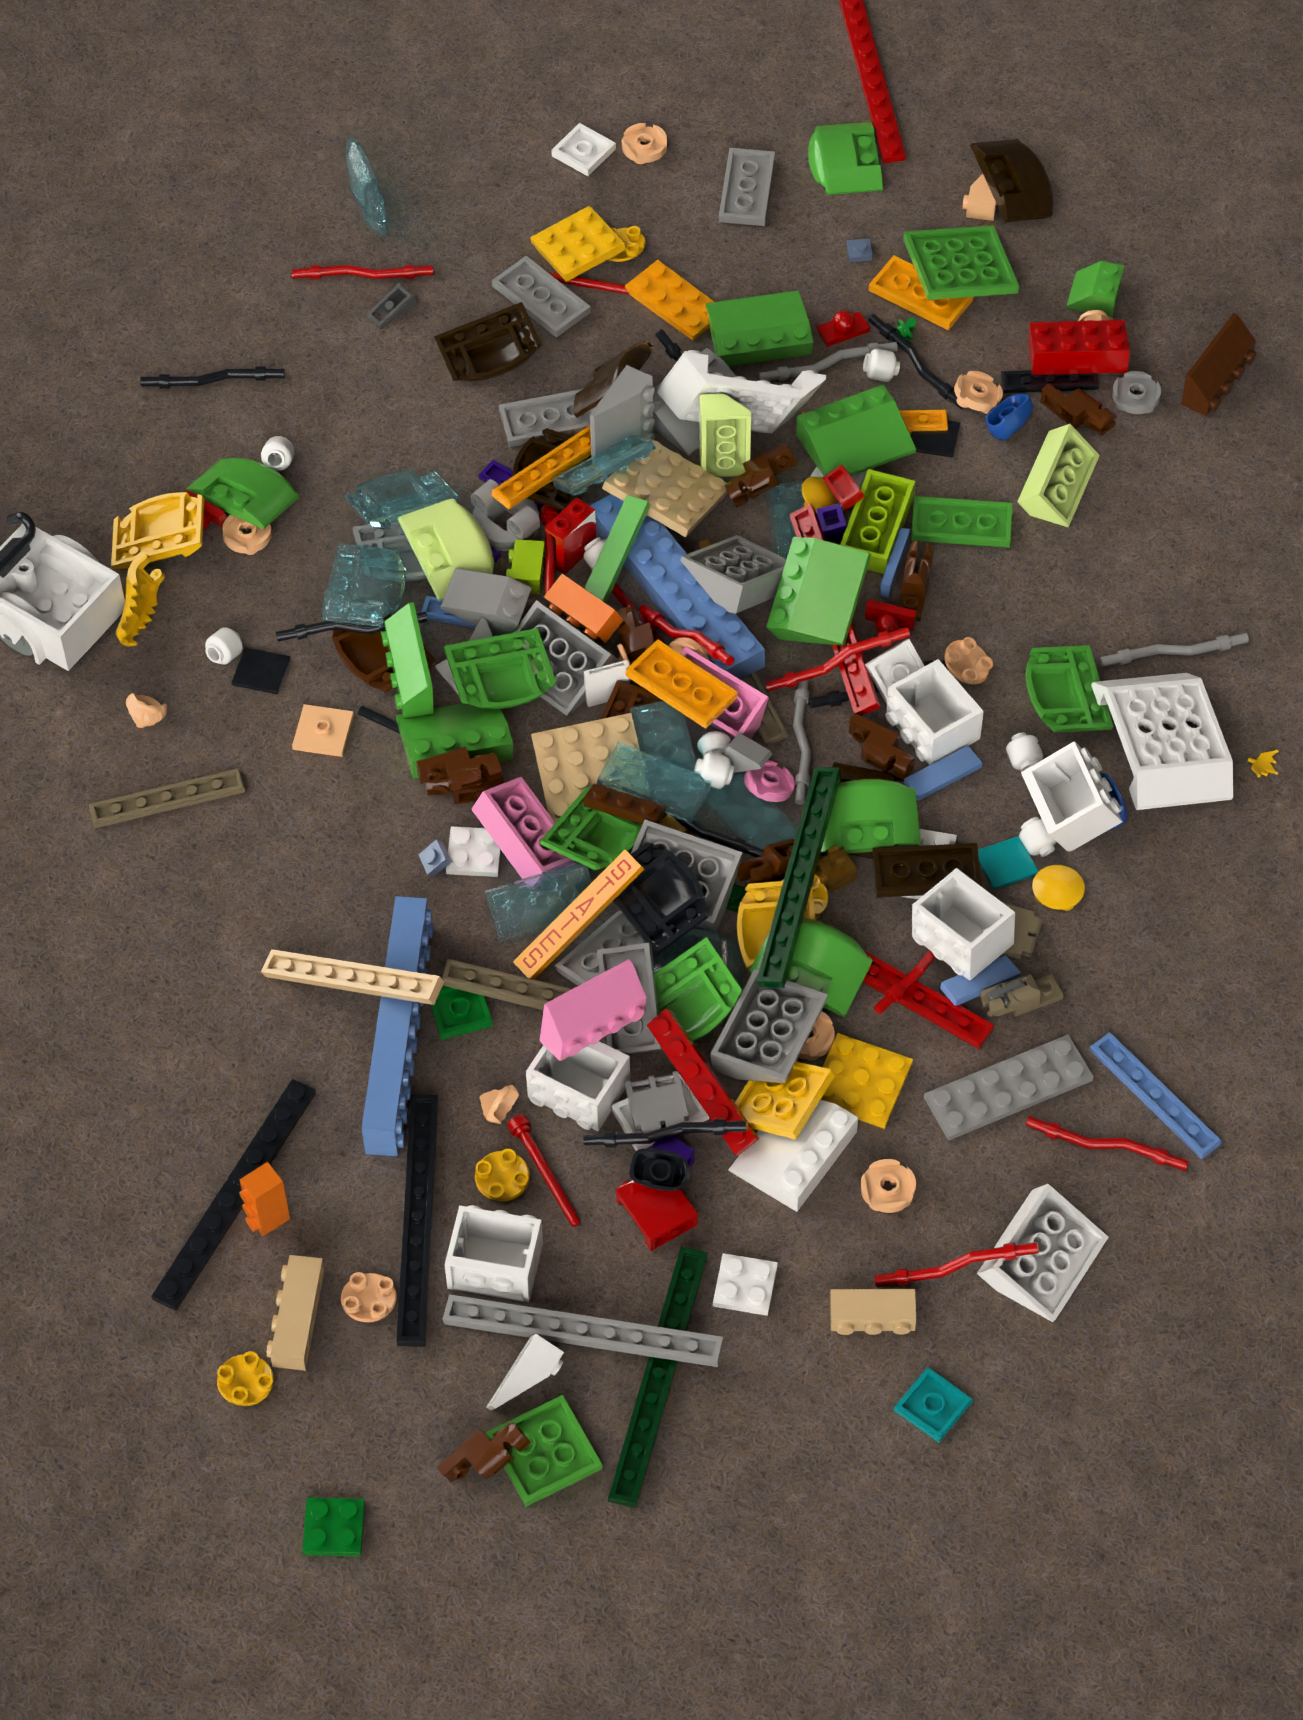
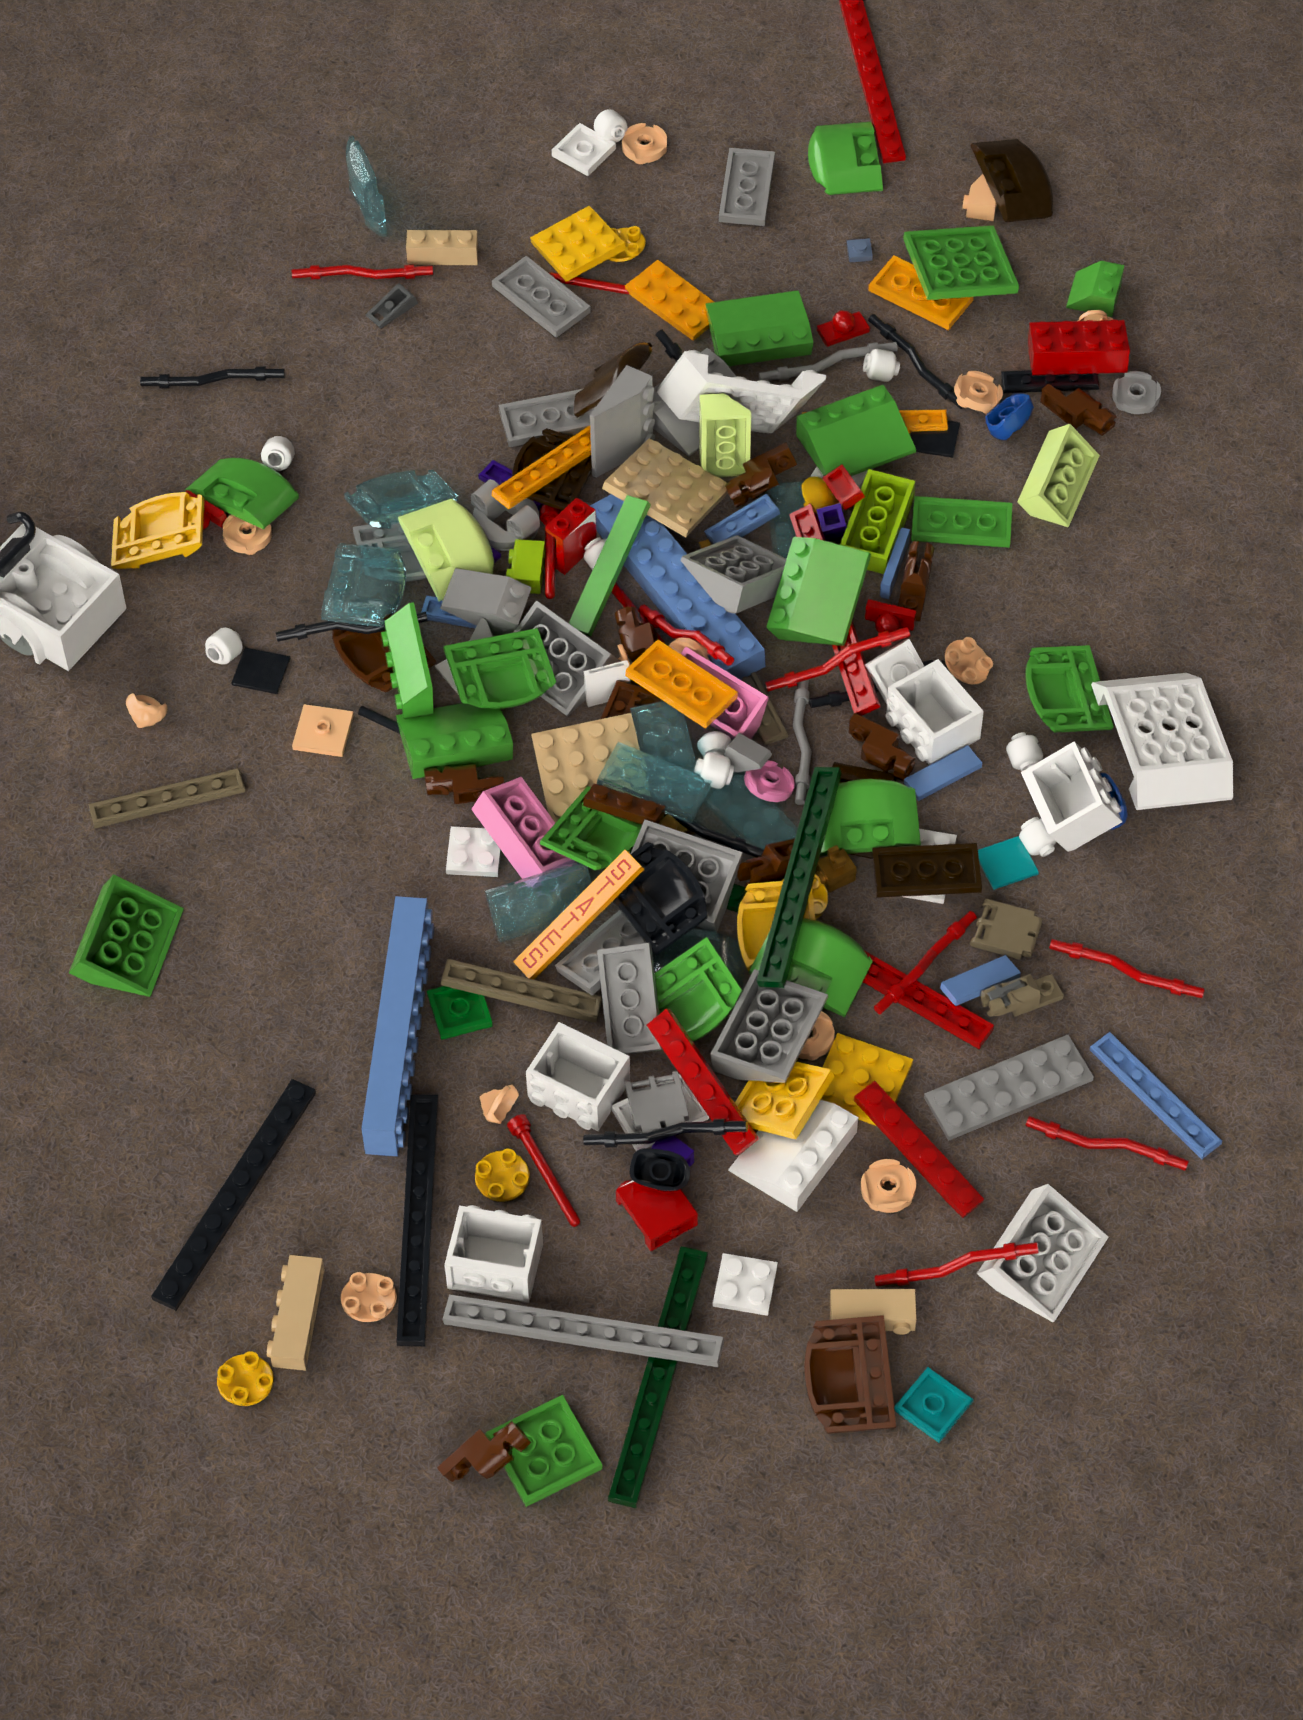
(126, 938): none -> bright green slope
(139, 599): yellow animal -> none
(264, 1200): orange brick -> none
(333, 1526): green plate -> none
(353, 976): tan plate -> none
(435, 858): sand blue plate -> none
(442, 247): none -> tan brick
(459, 768): reddish brown plate -> none
(489, 345): dark brown slope -> none
(532, 1365): white slope -> none
(583, 609): orange brick -> none
(592, 1011): bright pink slope -> none
(599, 466): clear light blue plate -> none
(610, 125): none -> white head
(744, 520): none -> medium blue tile
(850, 1375): none -> reddish brown slope
(905, 329): green plate -> none
(918, 1149): none -> red plate
(963, 924): white container -> none
(1058, 887): yellow dish -> none
(1077, 950): none -> red bar
(1126, 656): light grey bar -> none
(1219, 367): reddish brown slope -> none
(1263, 763): yellow piece -> none

